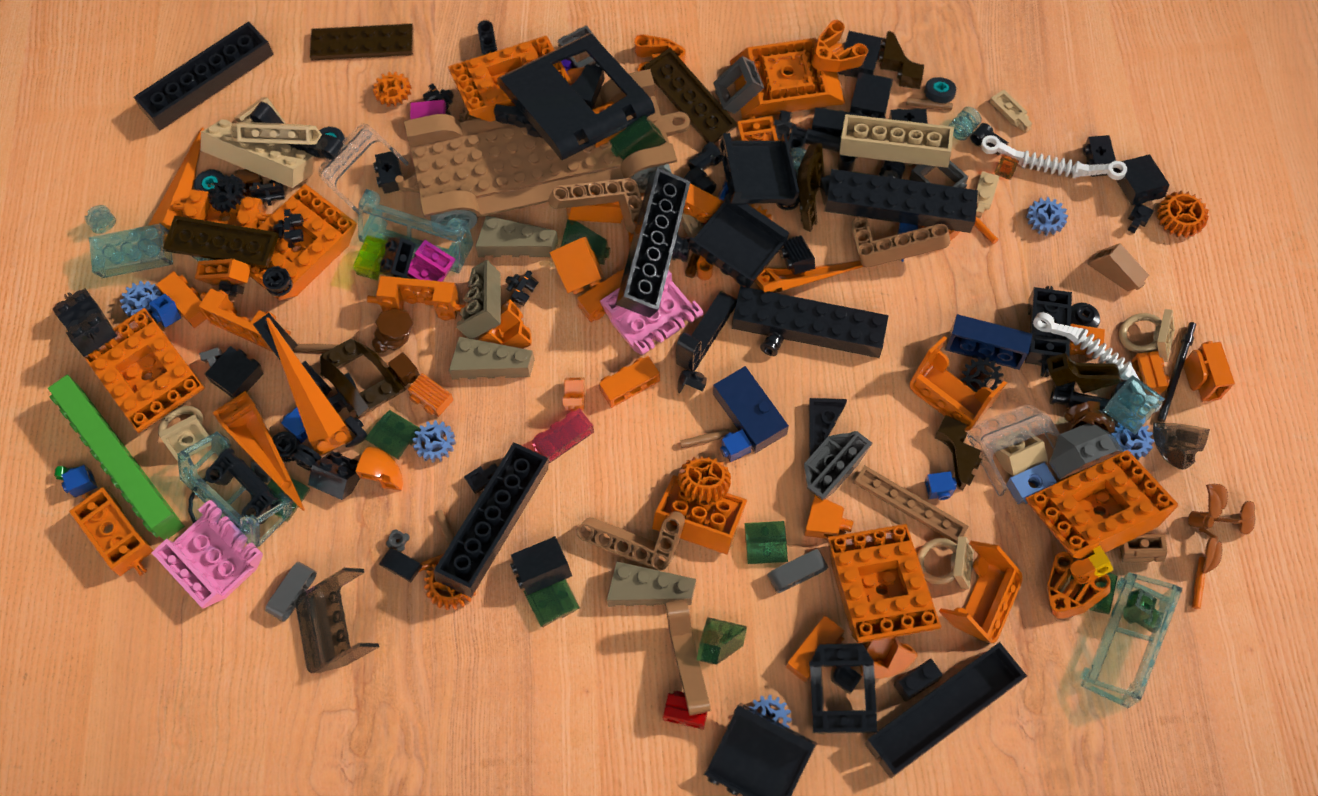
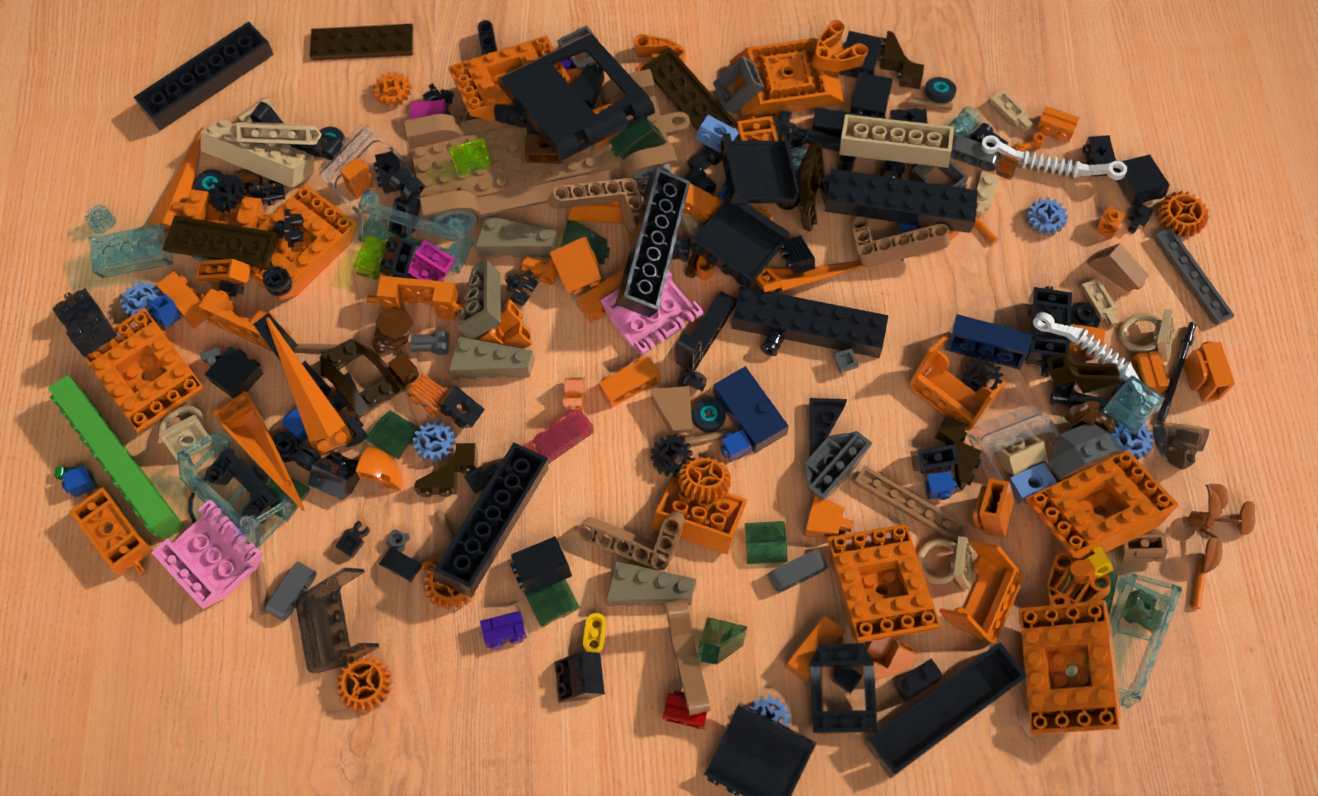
(261, 588): none -> medium nougat piece
(351, 542): none -> black plate
(356, 177): none -> orange brick
(359, 690): none -> orange gear
(403, 205): none -> black brick
(405, 181): none -> black wheel
(435, 343): none -> dark grey piece
(444, 480): none -> dark brown arch
(470, 157): none -> clear neon green brick
(470, 409): none -> black brick
(503, 630): none -> dark purple brick
(536, 153): none -> reddish brown brick
(544, 271): none -> orange piece
(579, 677): none -> black slope
(594, 634): none -> yellow plate
(663, 456): none -> black gear
(674, 409): none -> medium nougat slope
(708, 424): none -> black bush
(712, 131): none -> medium blue brick
(846, 360): none -> dark grey tile
(934, 457): none -> black brick
(970, 152): none -> dark grey beam
(994, 507): none -> orange brick
(1036, 143): none -> orange bar
(1057, 124): none -> orange brick
(1064, 638): none -> orange slope
(1101, 302): none -> tan hinge
(1110, 222): none -> orange brick
(1194, 276): none -> dark grey plate

